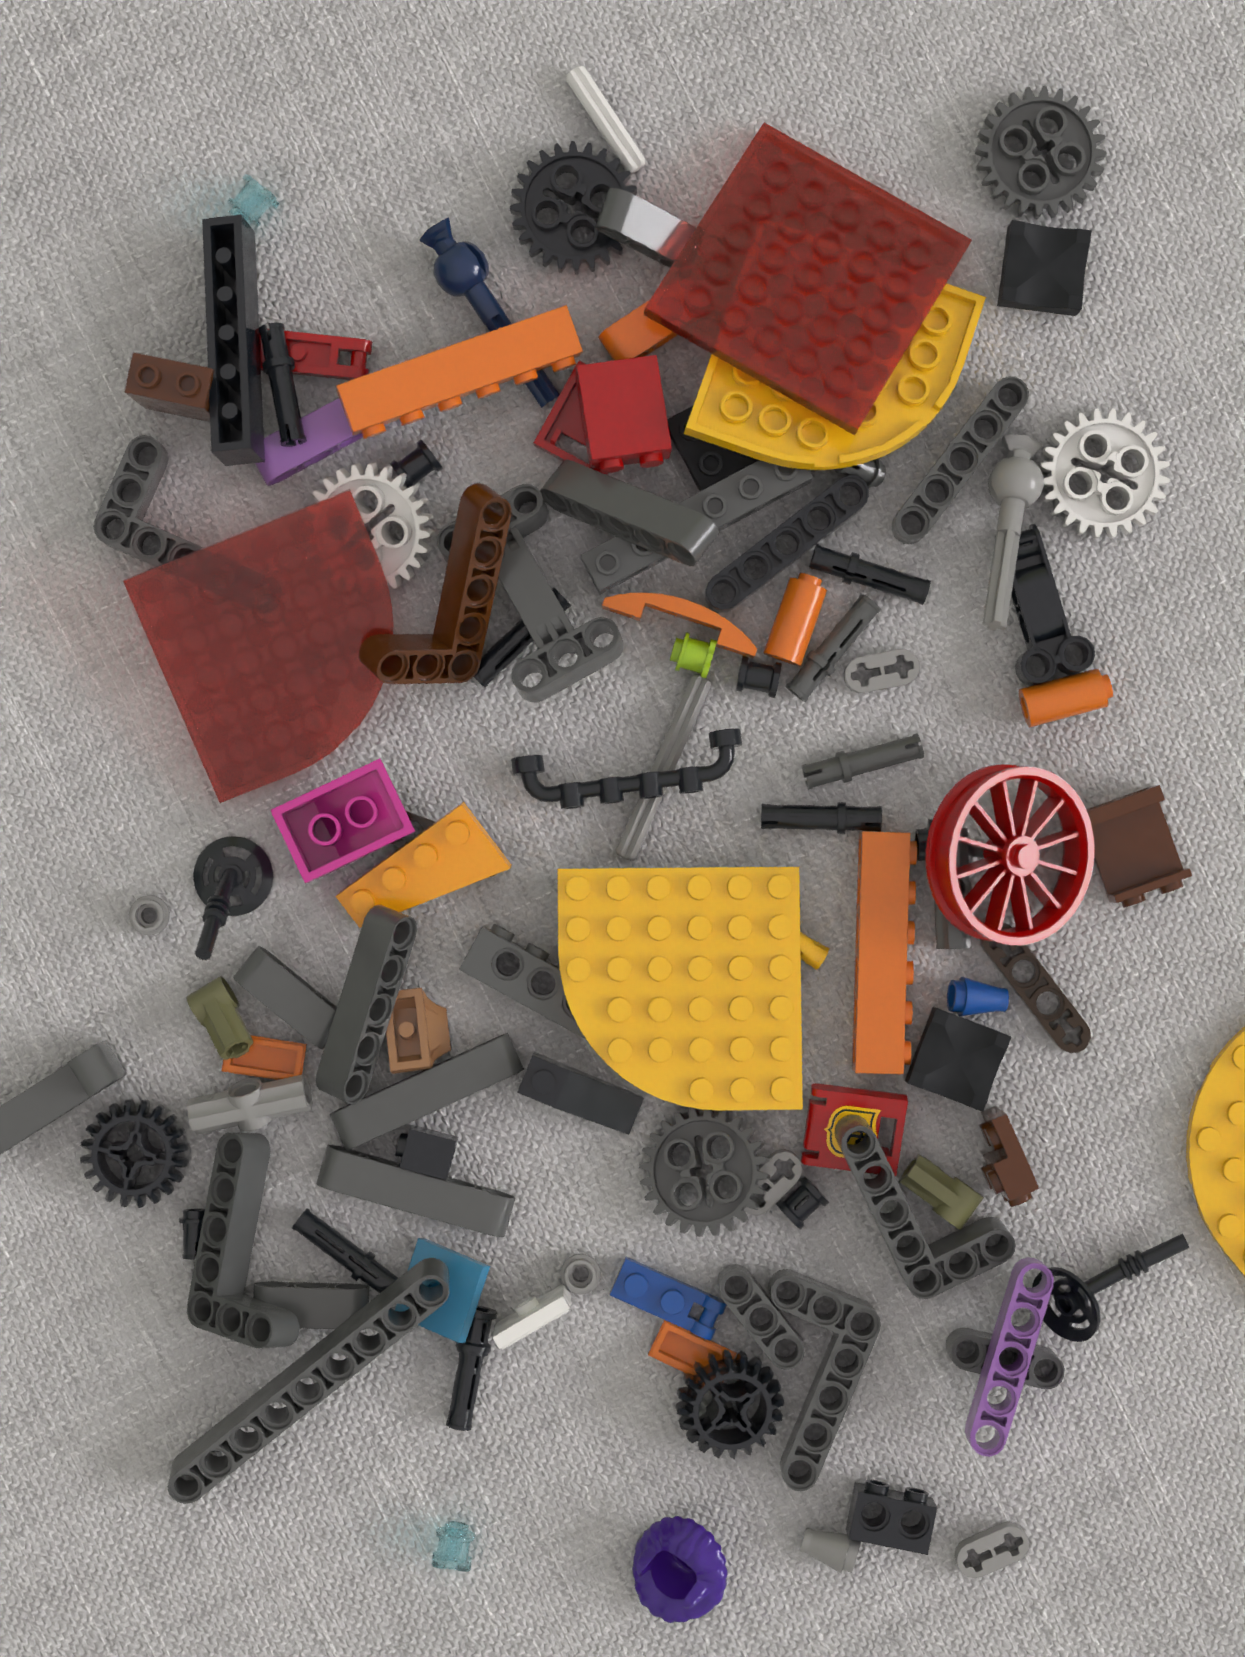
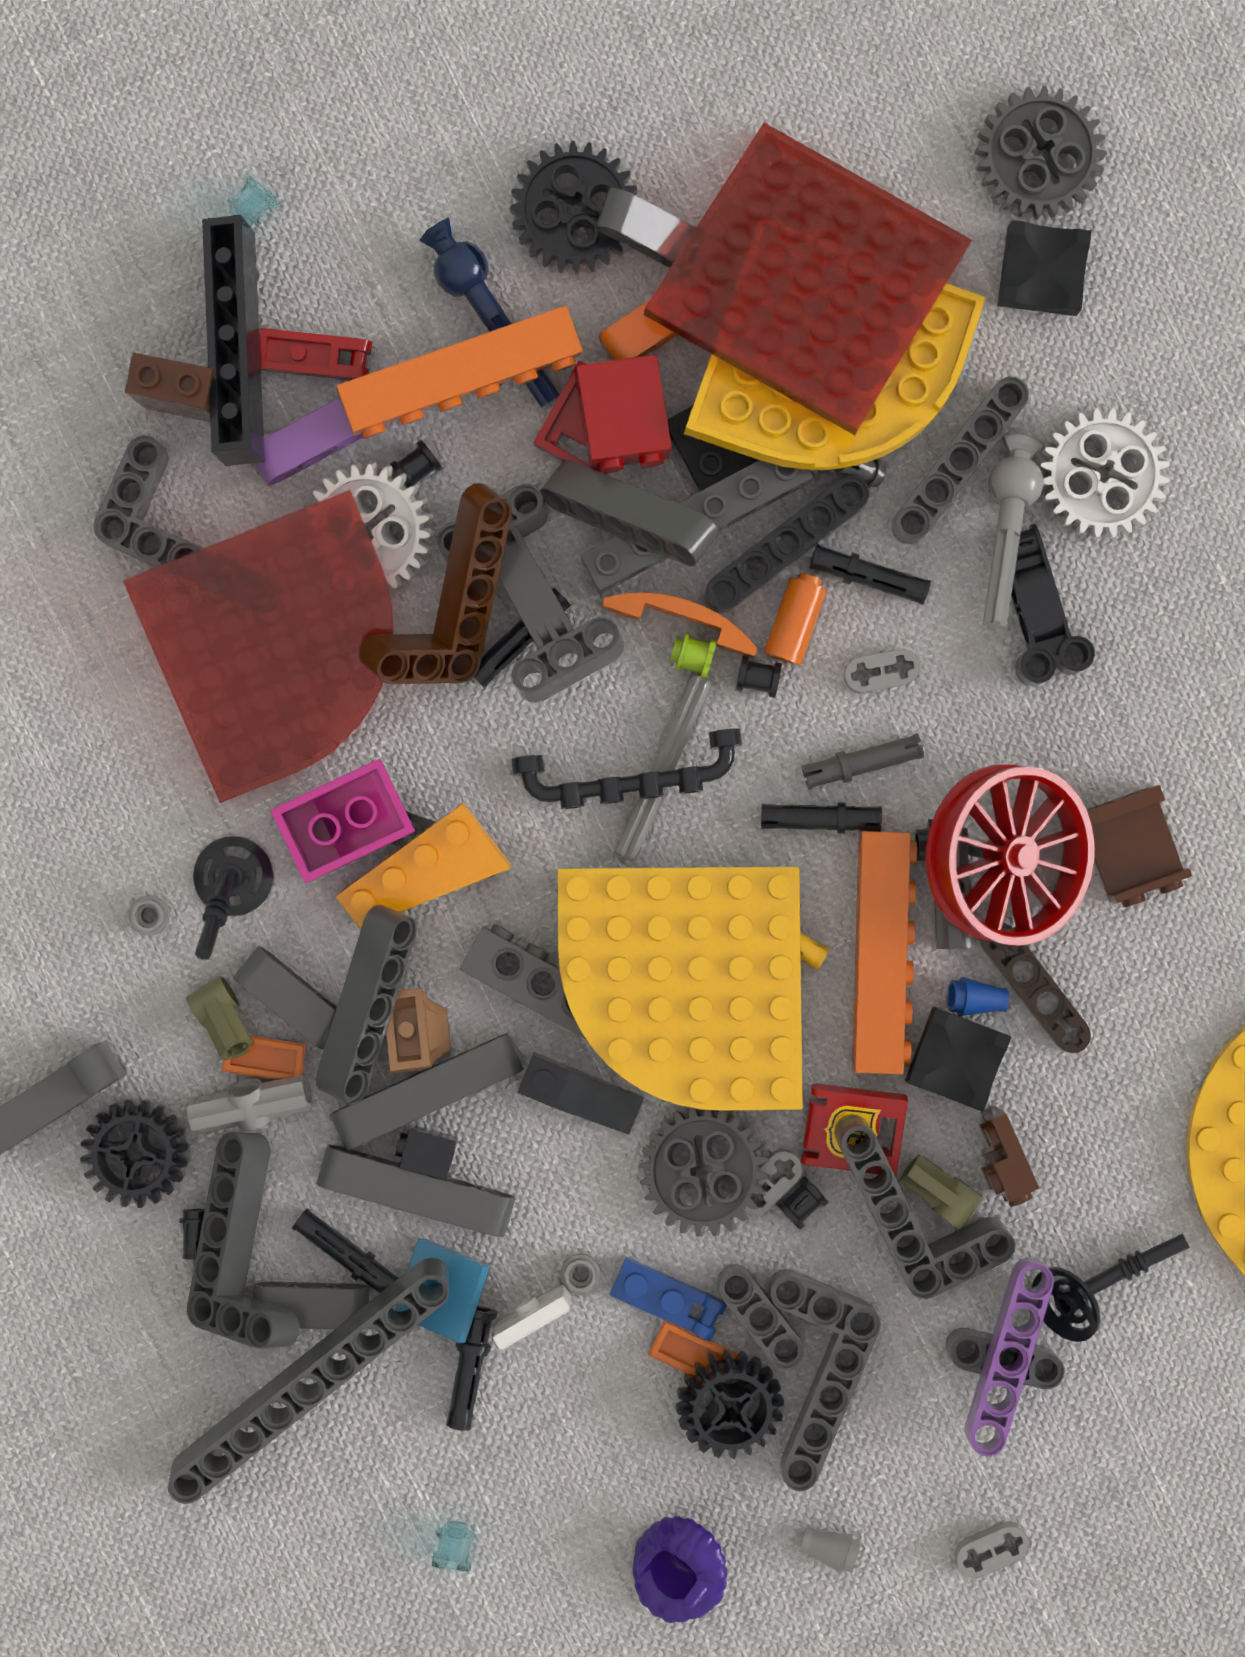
(279, 370): black pin -> none
(605, 119): white axle -> none
(832, 648): dark grey pin -> none
(887, 1527): black brick -> none
(1065, 697): orange brick -> none

